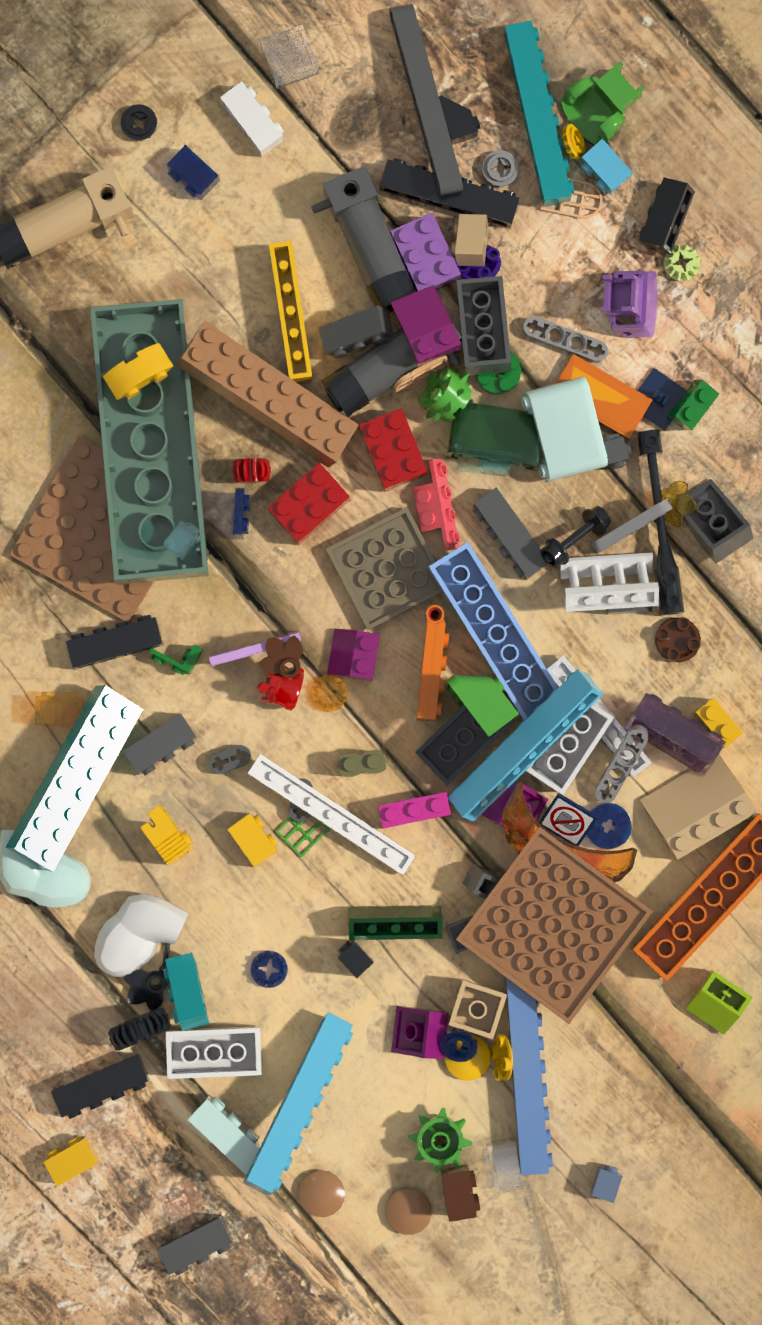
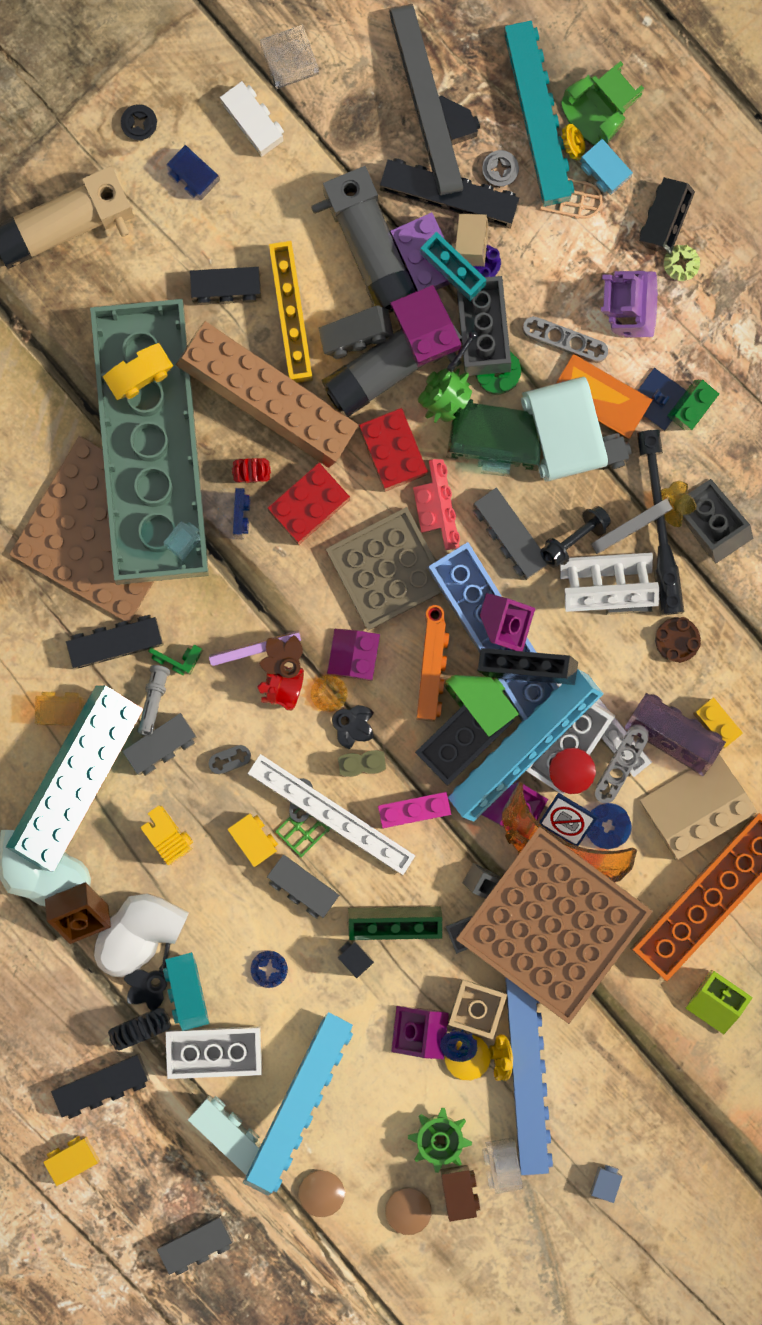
(77, 913): none -> reddish brown brick
(154, 690): none -> light grey pin
(225, 285): none -> black brick
(302, 887): none -> dark grey brick
(356, 726): none -> black plate
(412, 379): light nougat window -> none
(453, 266): none -> teal brick
(472, 336): none -> black hinge
(506, 621): none -> magenta slope
(528, 666): none -> black brick
(572, 770): none -> red dish

